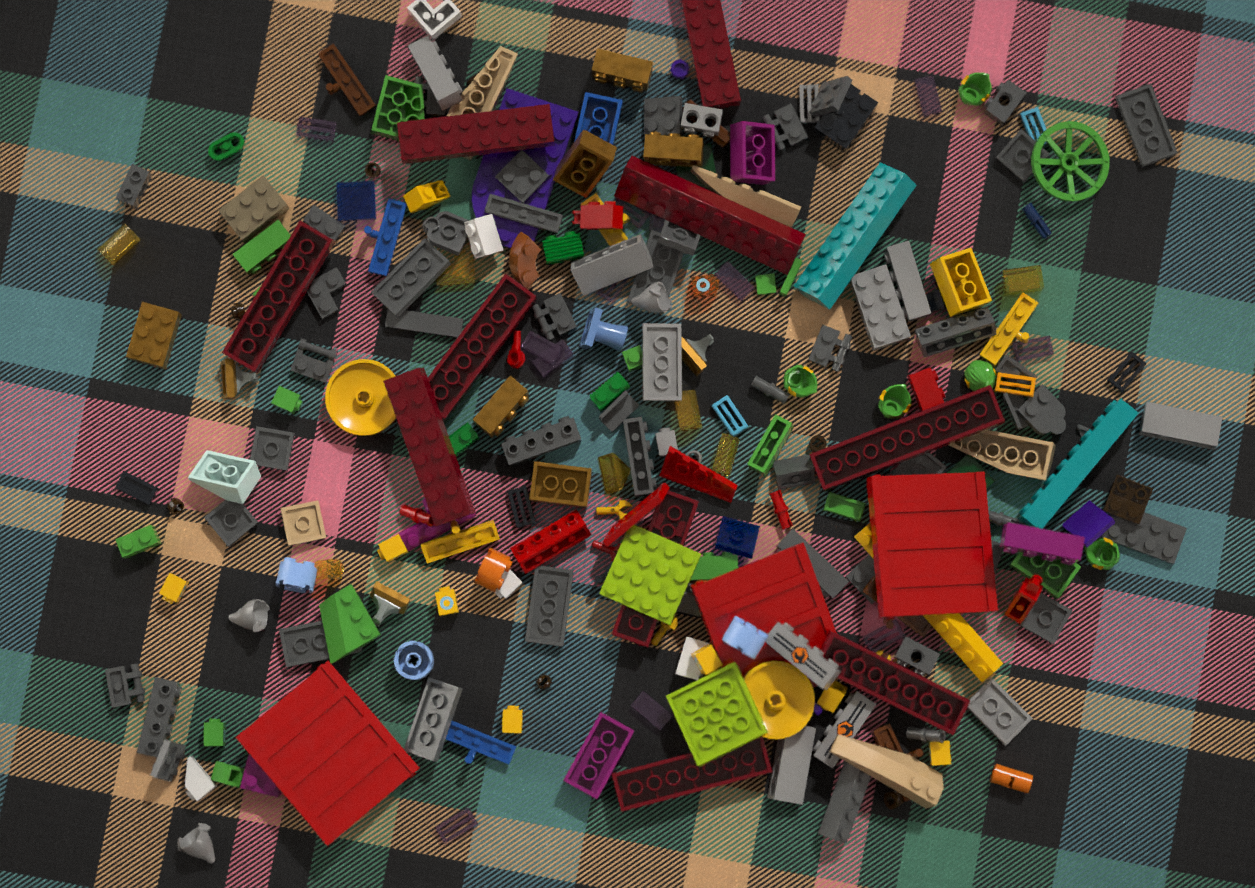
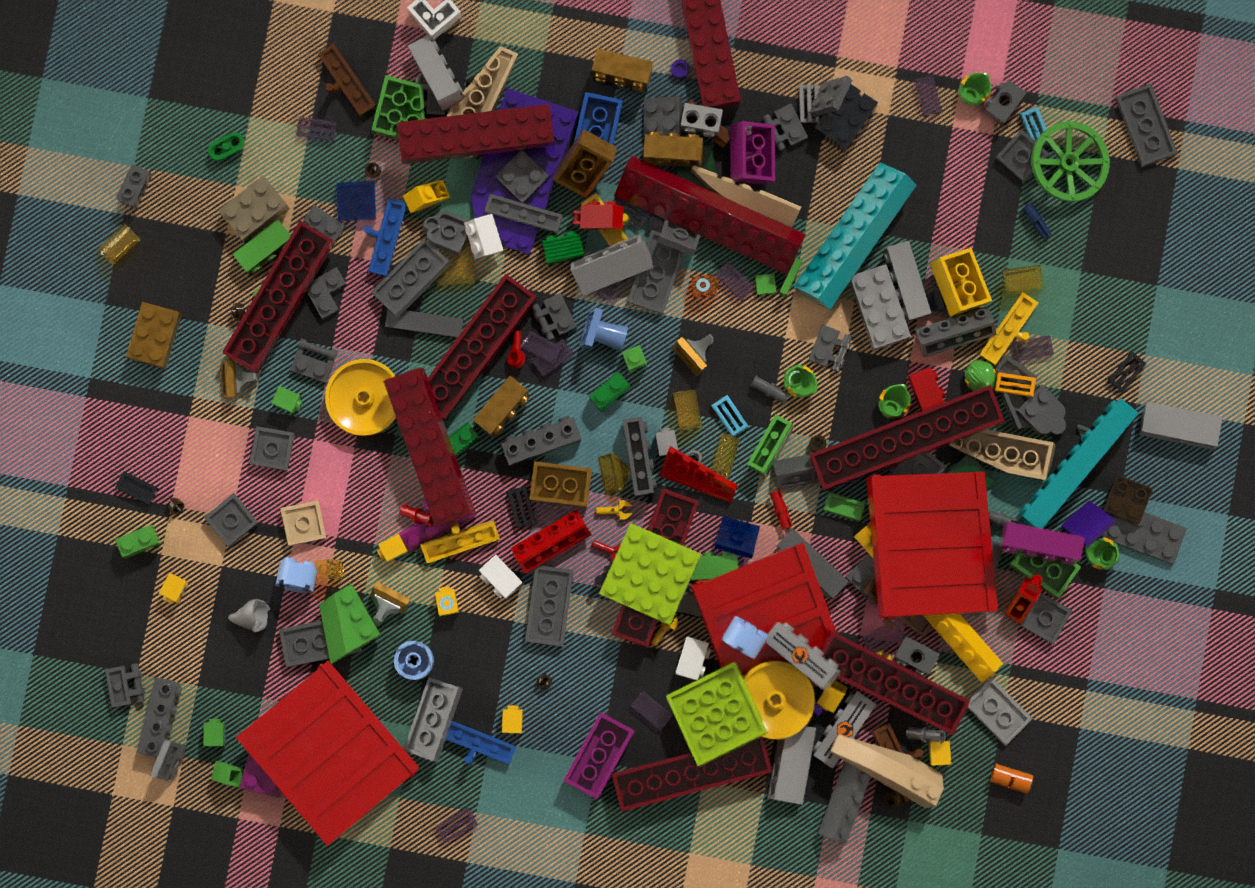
(197, 780): white slope -> none
(198, 843): light grey hat -> none
(226, 475): light aqua slope -> none
(492, 569): orange cylinder -> none
(523, 259): dark orange brick -> none
(618, 410): dark grey panel -> none
(636, 514): red tile -> none
(653, 299): light grey hat -> none
(661, 362): light grey plate -> none
(706, 659): yellow brick -> none

